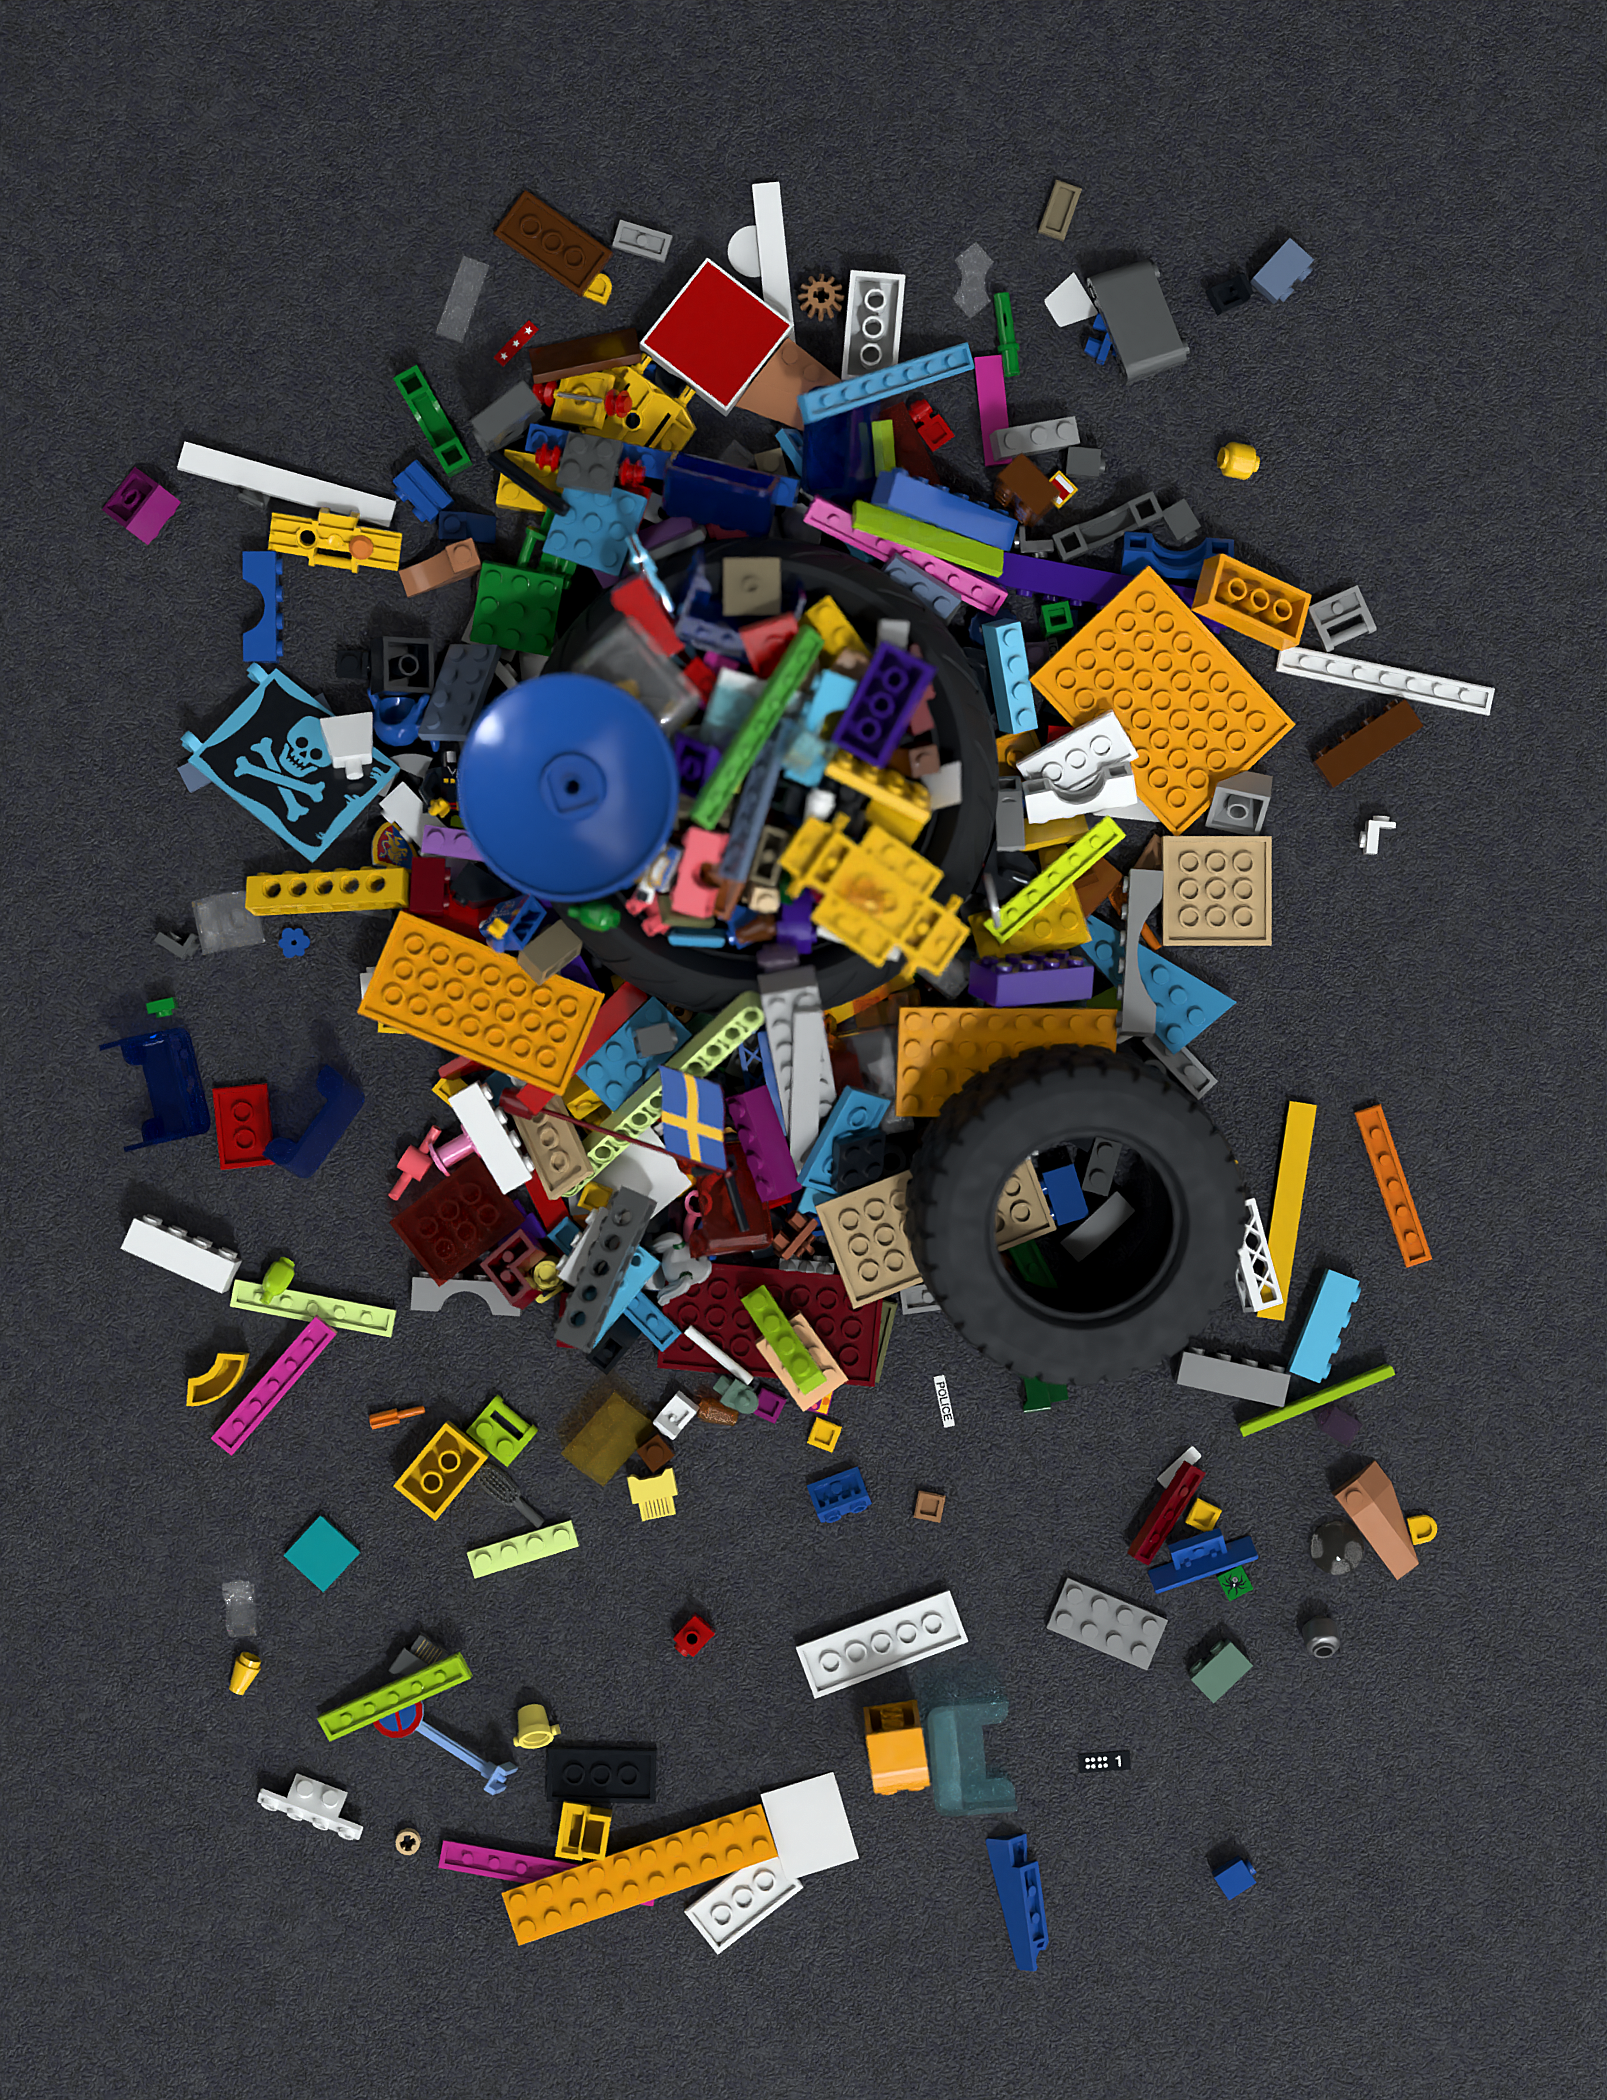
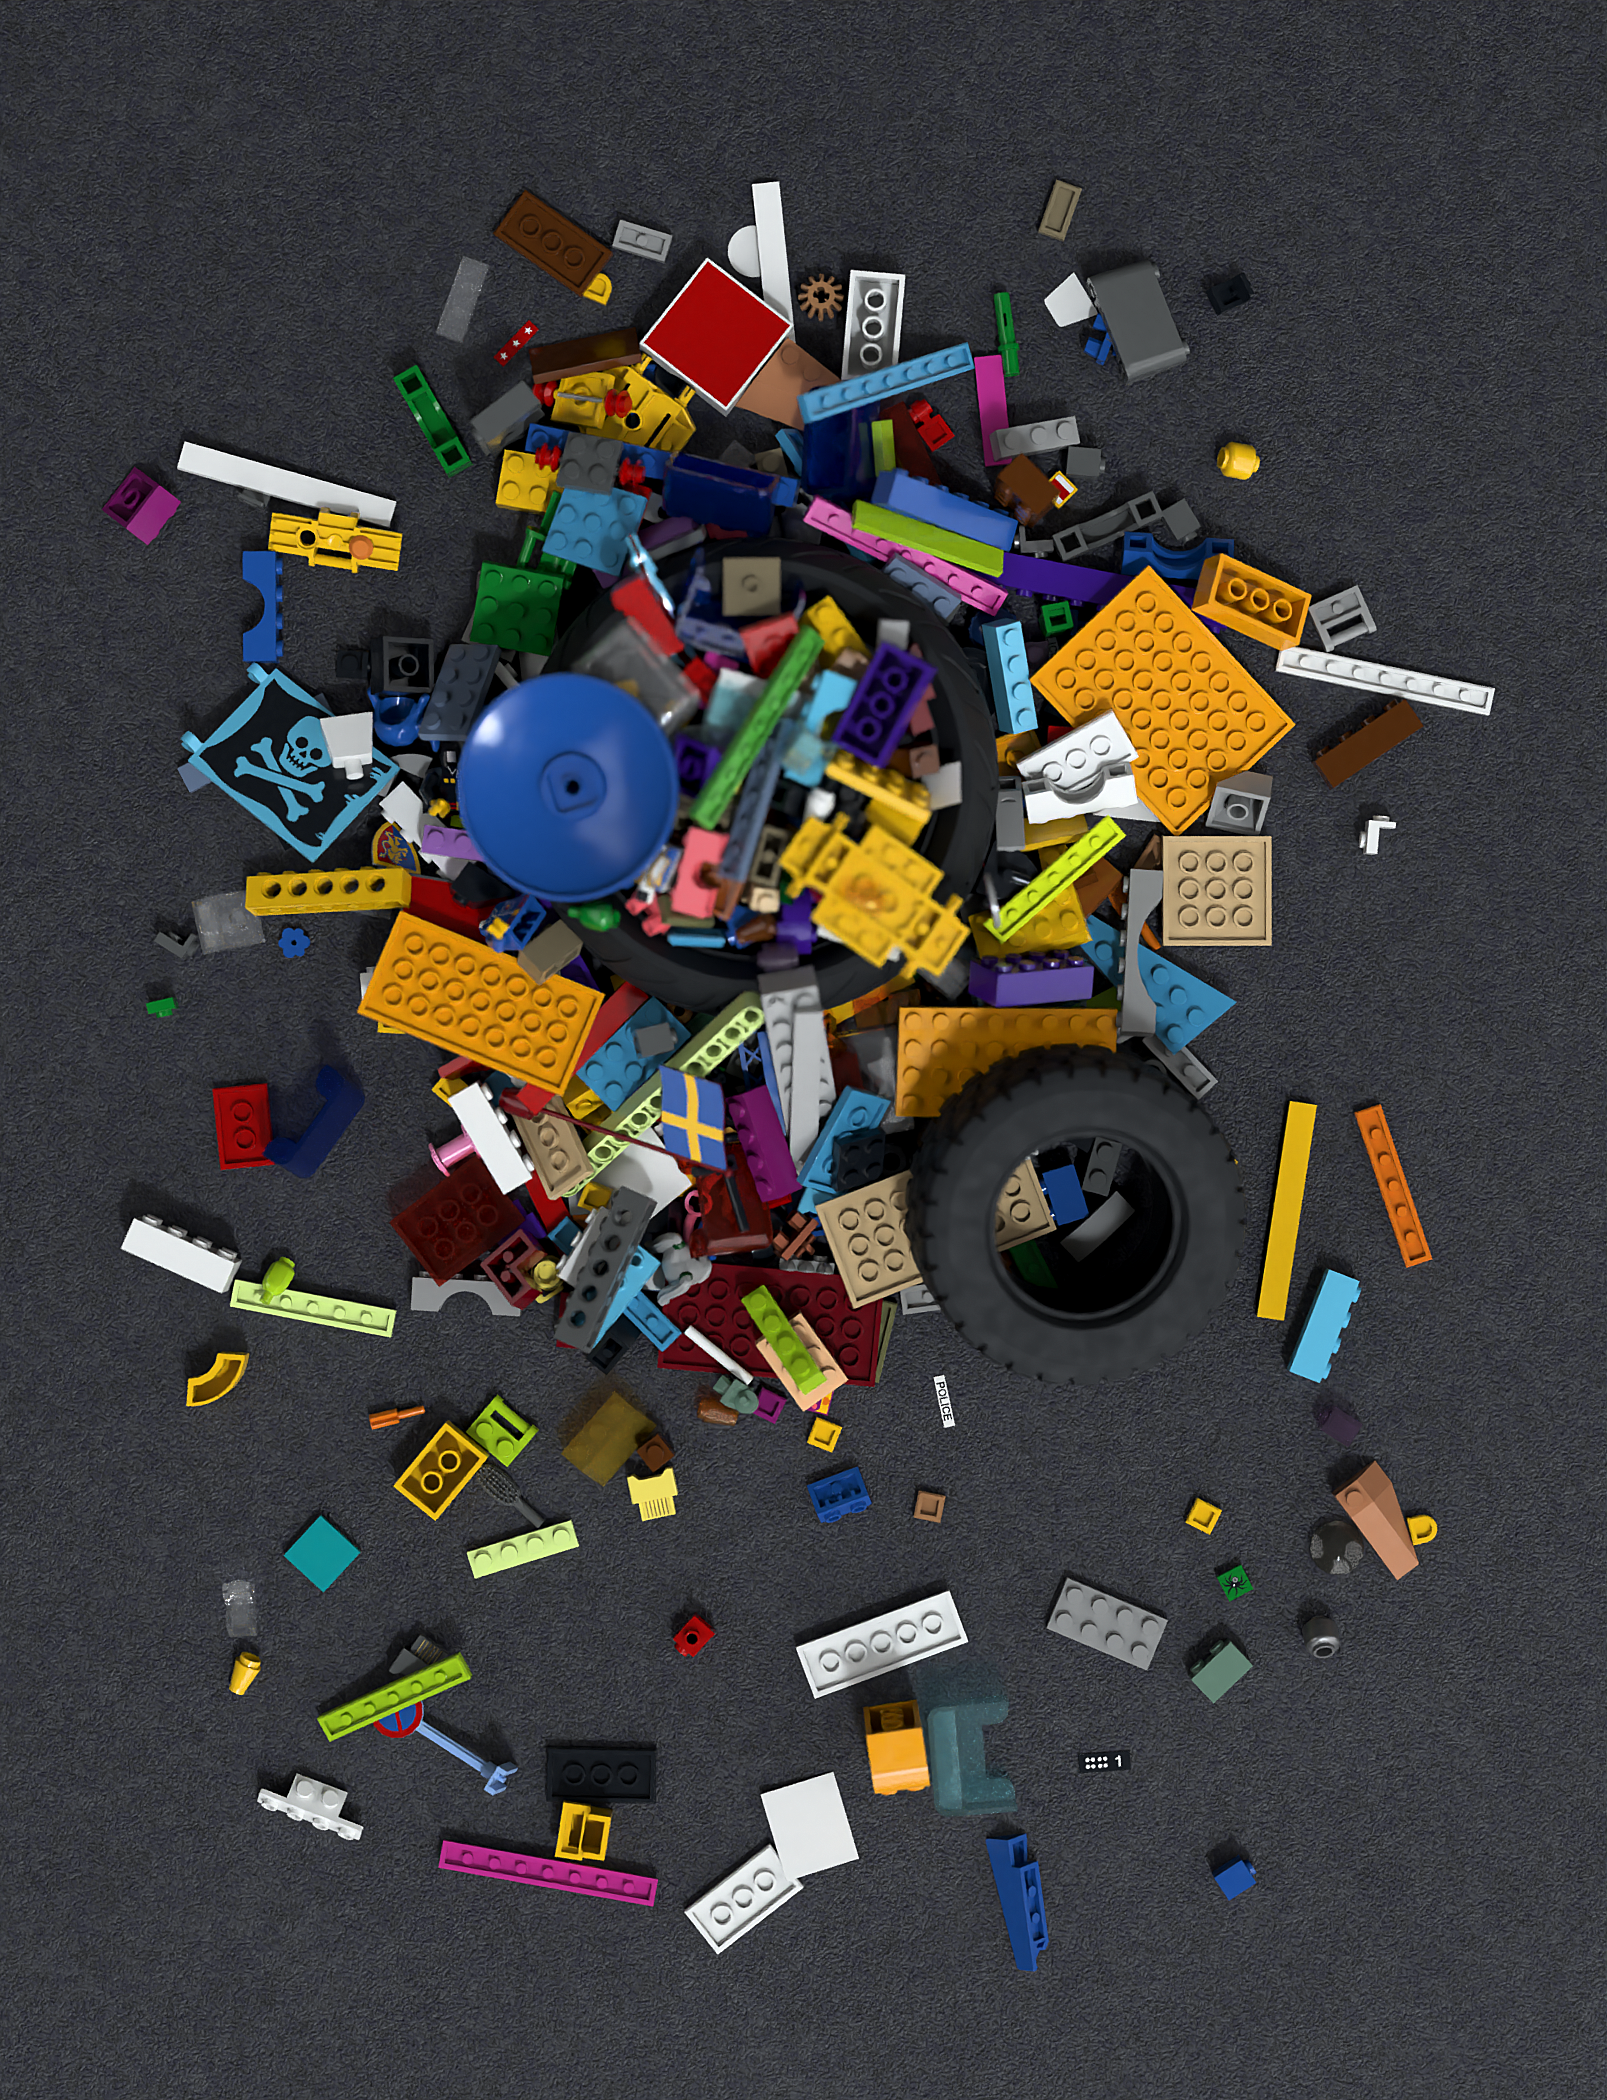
(171, 1083): clear blue windscreen -> none
(274, 1385): dark pink plate -> none
(415, 1163): coral piece -> none
(415, 1845): tan bush -> none
(423, 492): blue brick -> none
(428, 887): dark red brick -> none
(449, 566): nougat arch -> none
(464, 525): dark blue slope -> none
(528, 483): black axle -> none
(534, 1727): light yellow piece -> none
(639, 1874): light orange plate -> none
(675, 1415): white bracket -> none
(973, 267): clear tile -> none
(1041, 1394): dark green piece -> none
(1166, 1512): dark red plate -> none
(1190, 1456): white sticker -> none
(1200, 1558): blue bracket -> none
(1232, 1377): light grey brick -> none
(1246, 1278): white fence -> none
(1282, 271): sand blue brick -> none
(1316, 1399): lime tile -> none

